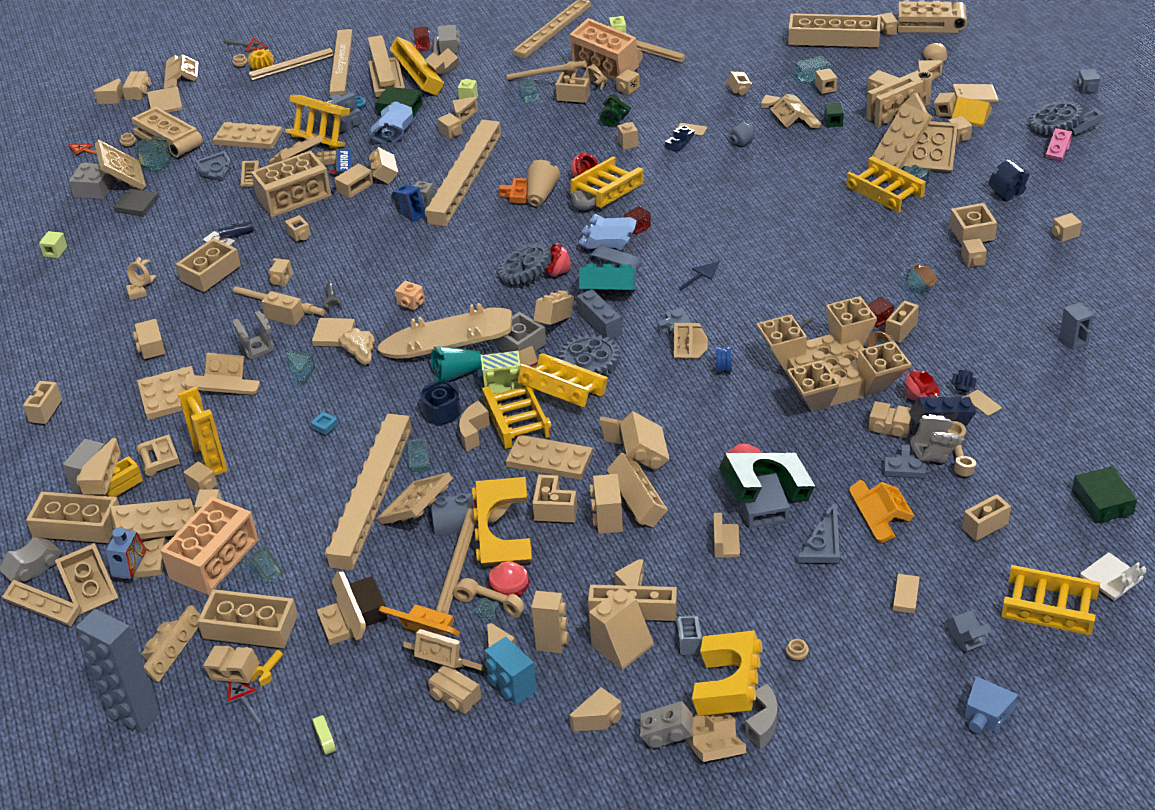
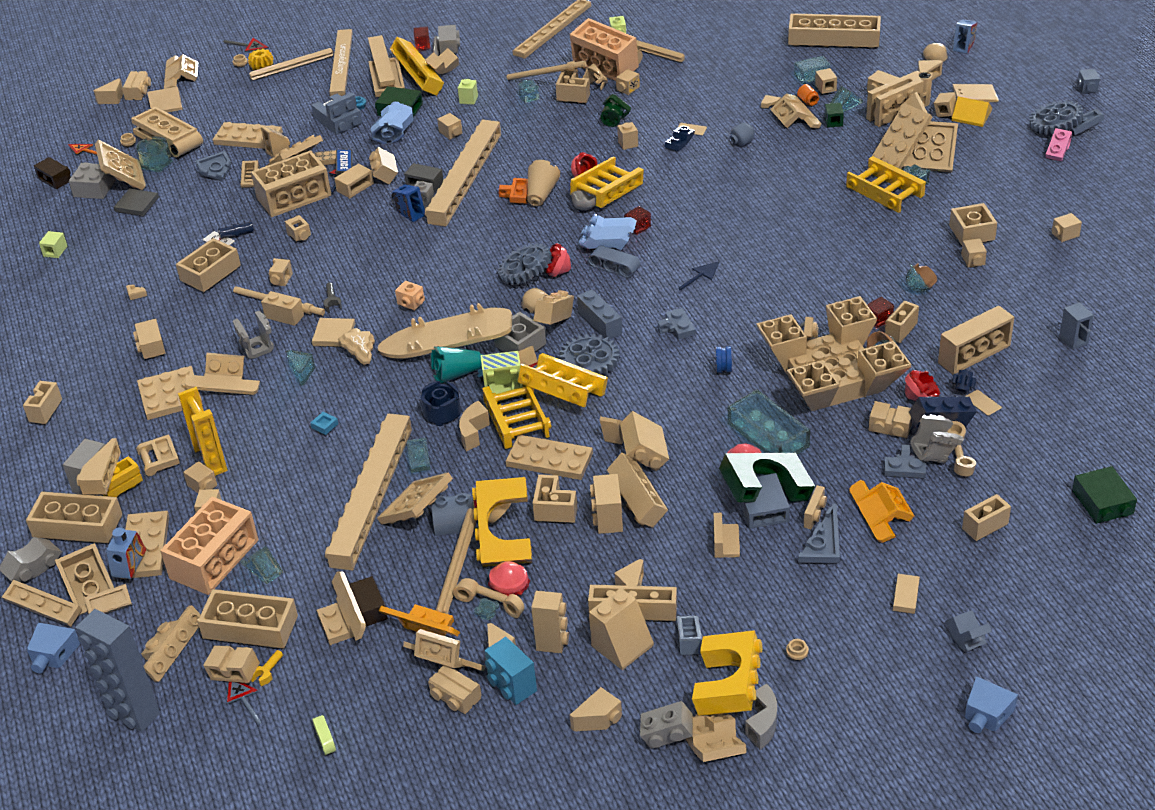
(51, 646): none -> medium blue torso
(52, 173): none -> dark brown brick
(109, 600): none -> tan tile
(143, 279): tan piece -> none
(153, 518): tan plate -> none
(273, 141): none -> tan slope
(326, 108): yellow fence -> none
(424, 173): none -> dark grey brick
(465, 108): tan slope -> none
(530, 297): none -> tan hair
(607, 277): teal brick -> none
(689, 341): tan slope -> none
(740, 85): tan brick -> none
(768, 425): none -> clear light blue piece
(808, 95): none -> orange brick
(811, 328): none -> tan plate
(814, 507): none -> tan plate
(846, 98): none -> clear light blue slope
(888, 24): tan brick -> none
(931, 17): tan hinge -> none
(964, 128): tan brick -> none
(965, 33): none -> medium blue torso
(975, 339): none -> tan brick
(1009, 180): dark blue brick -> none
(1047, 615): yellow fence -> none
(1114, 575): white plate -> none

